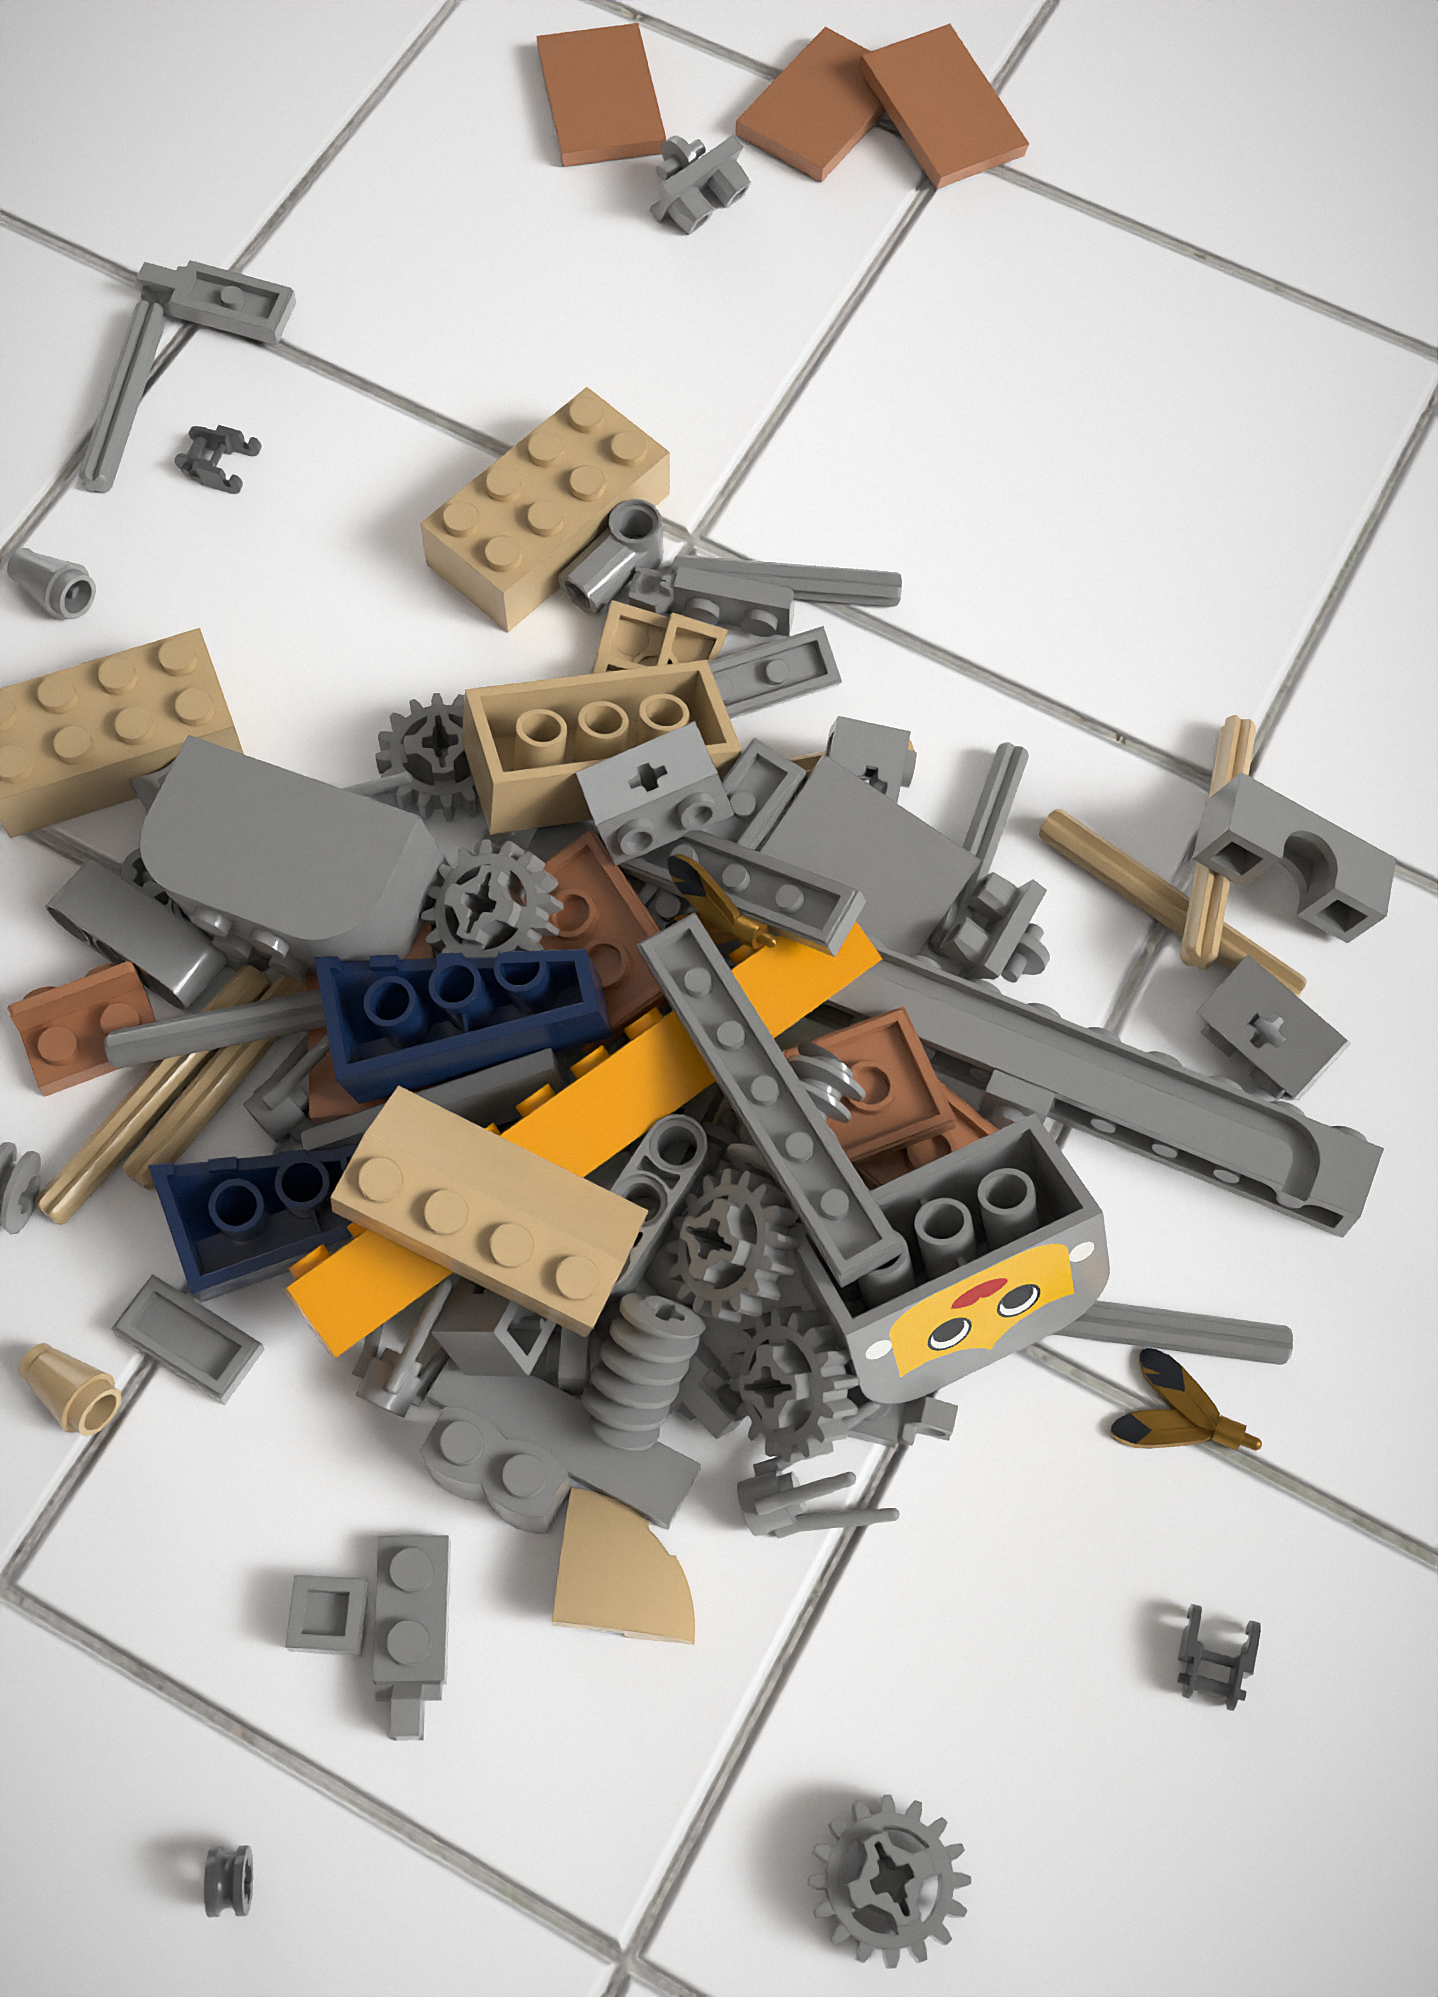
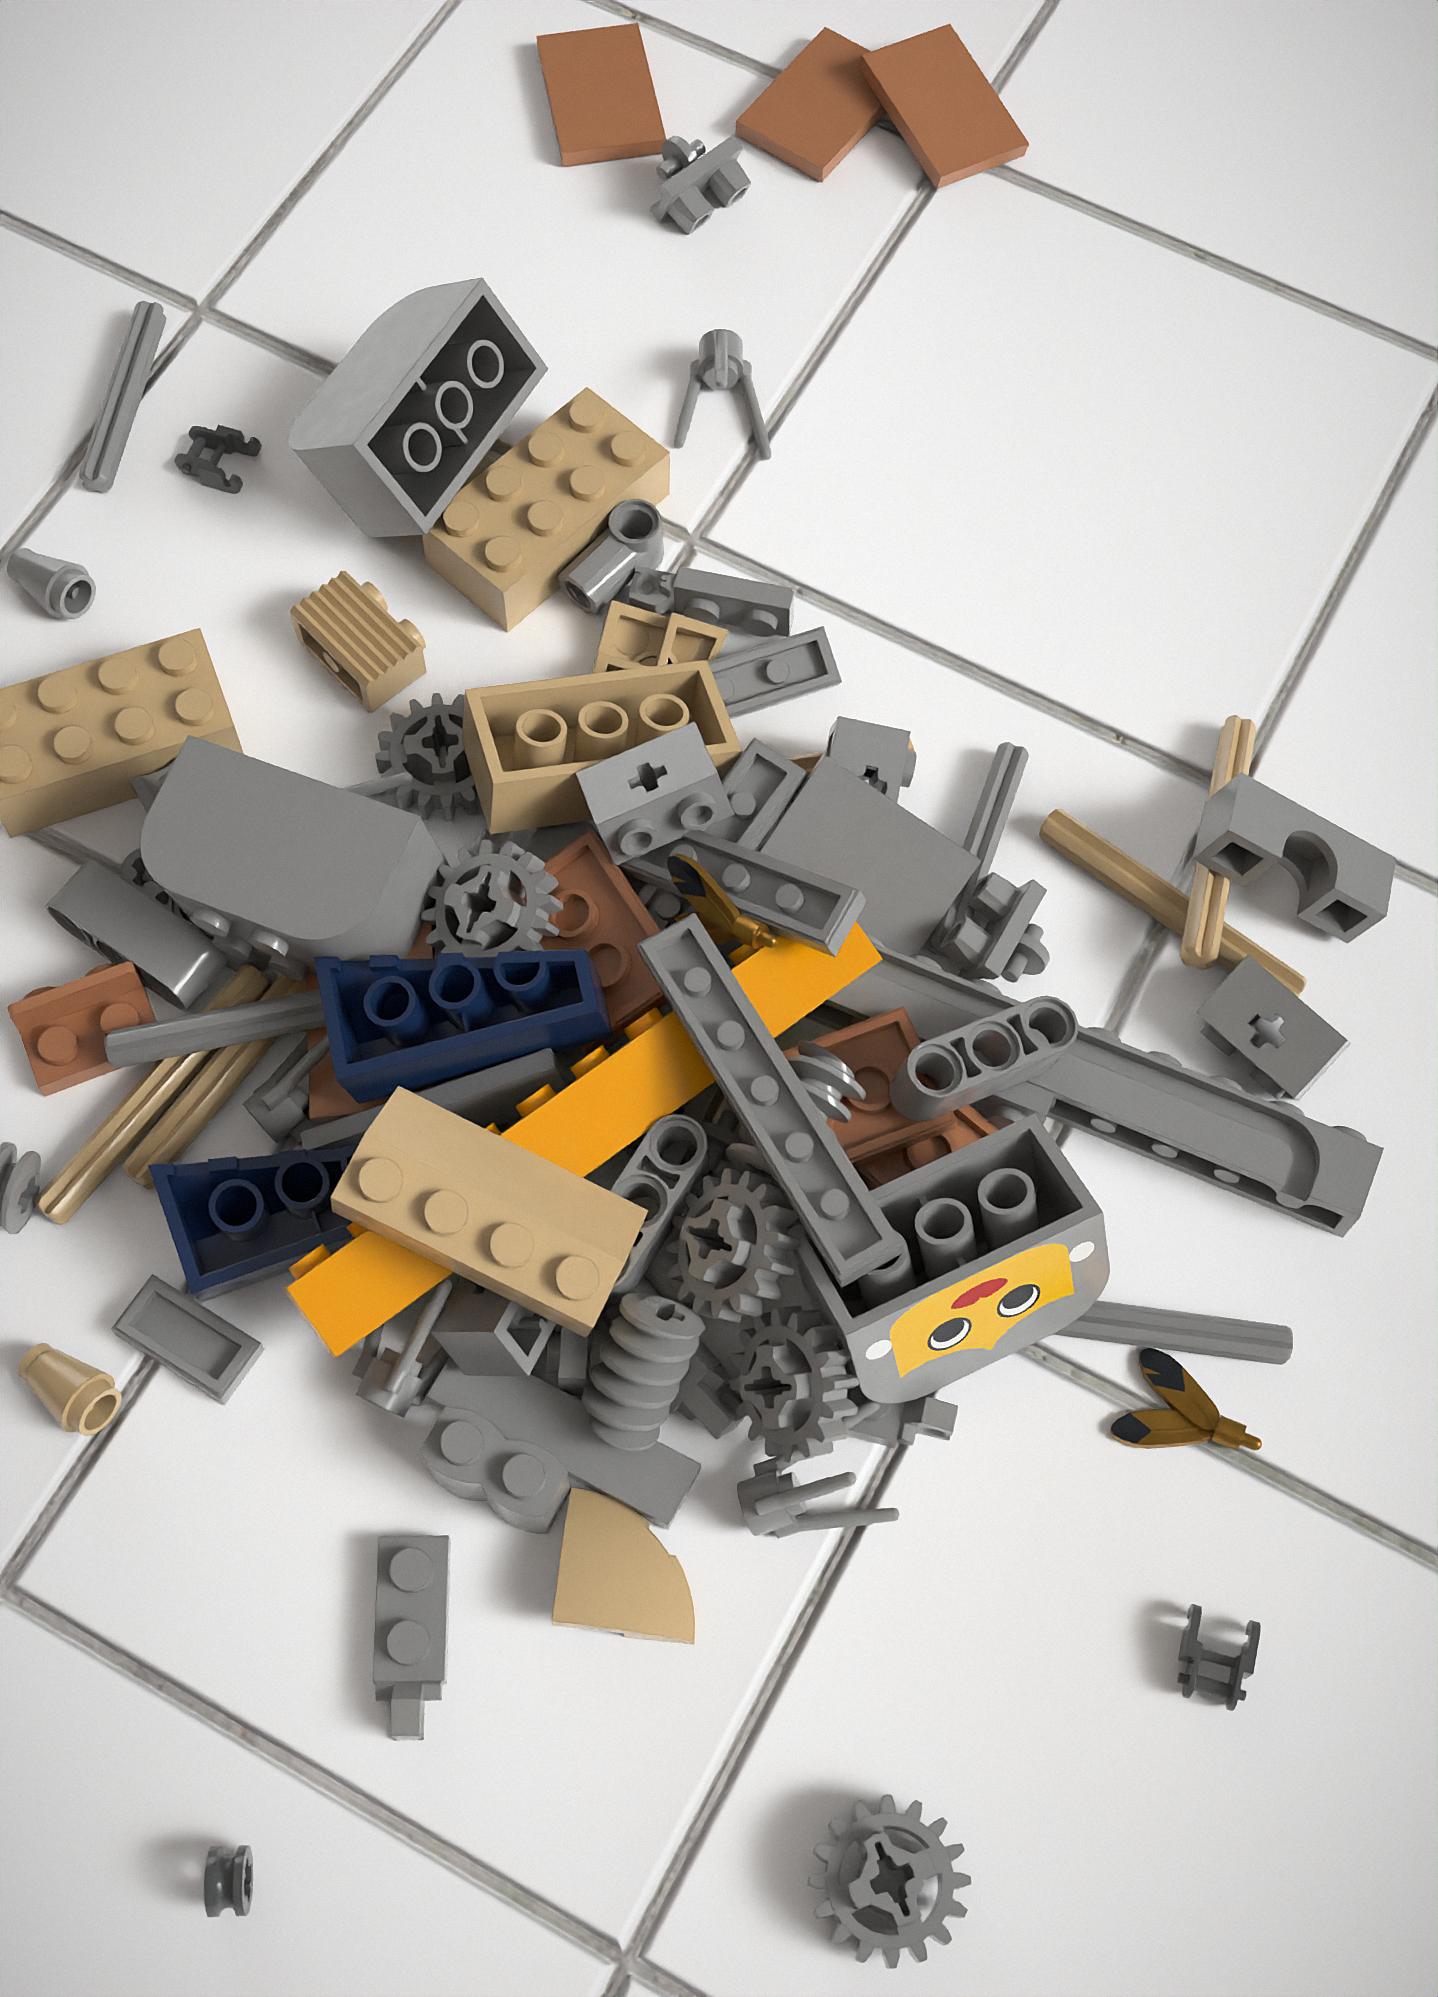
(219, 299): light grey hinge -> none
(327, 1615): light grey plate -> none
(359, 640): none -> tan brick
(416, 406): none -> light grey brick
(721, 368): none -> light grey plant
(808, 581): light grey axle -> none
(1003, 1038): none -> light grey beam

